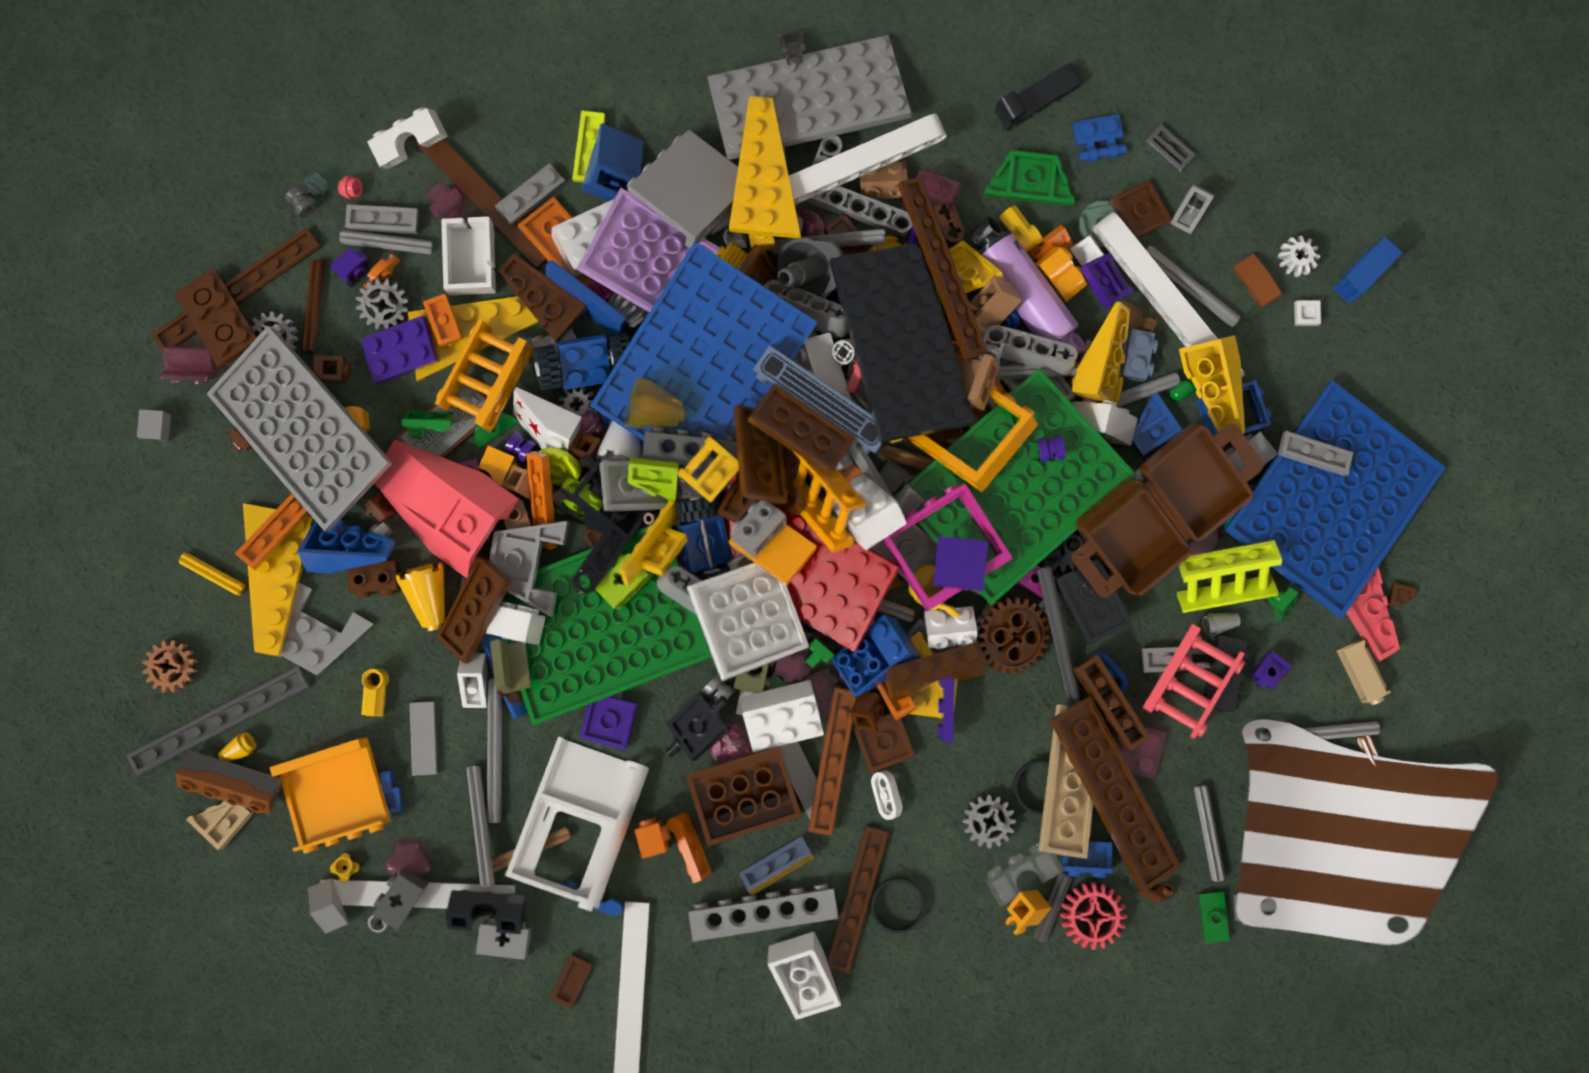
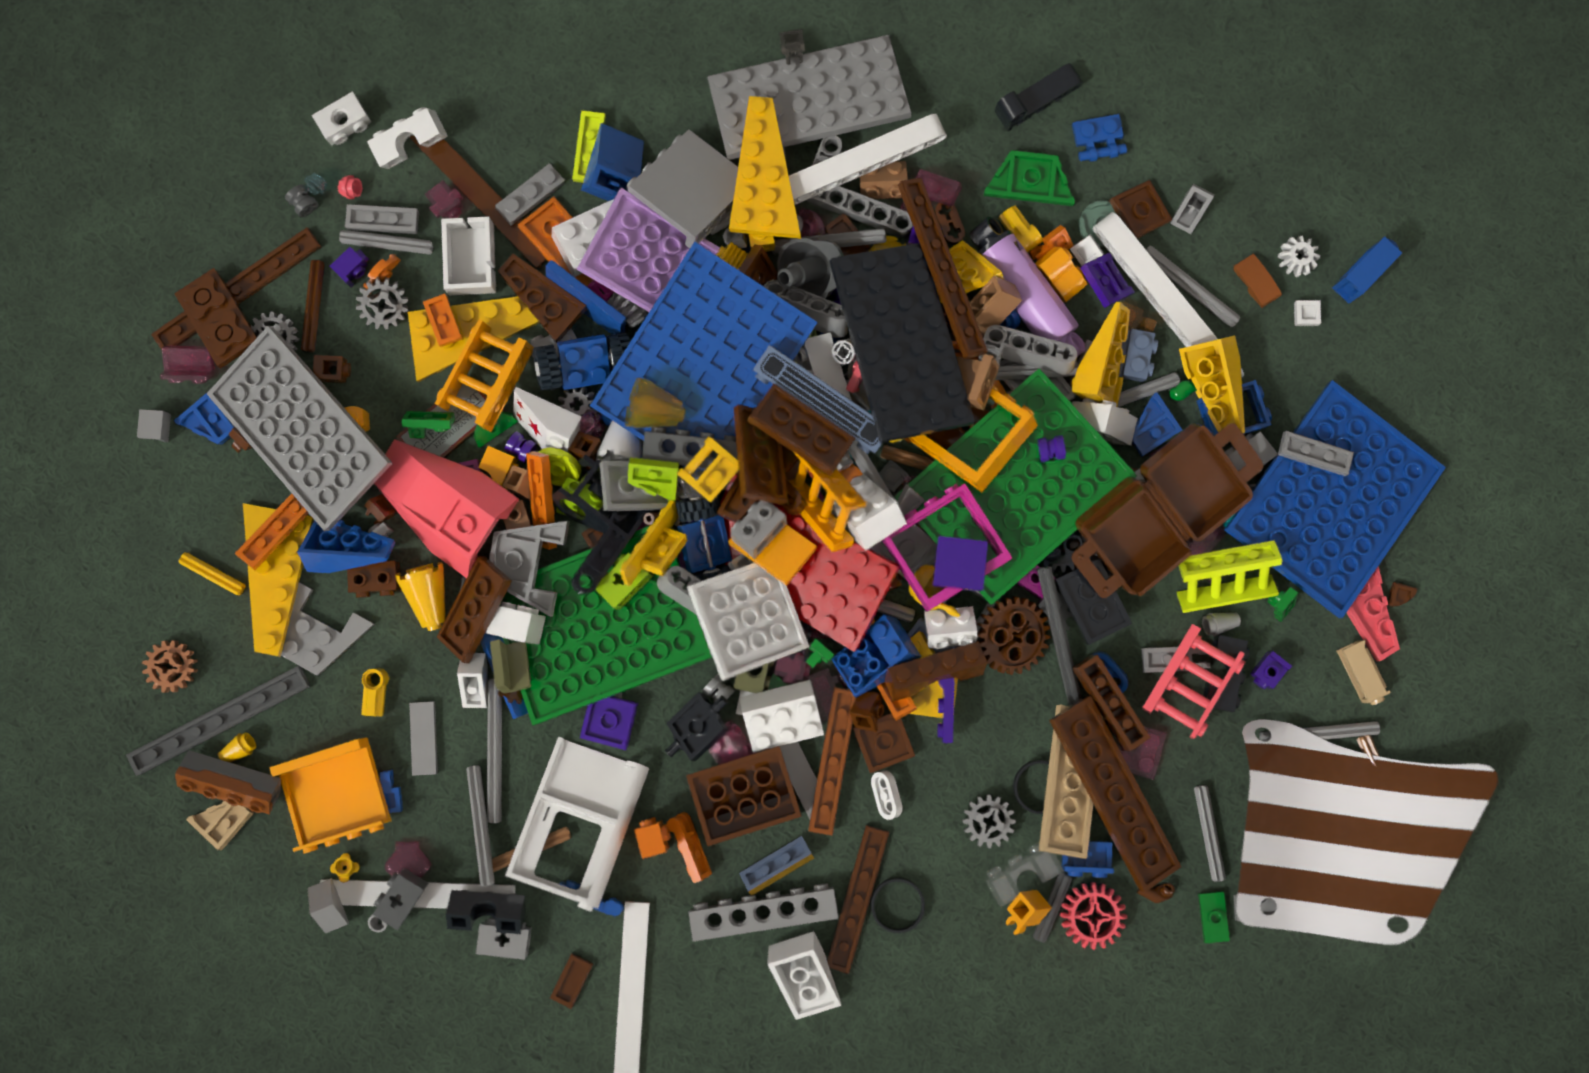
(206, 420): none -> blue wing
(329, 118): none -> white brick
(399, 350): dark purple plate -> none
(1163, 154): flat silver tile -> none

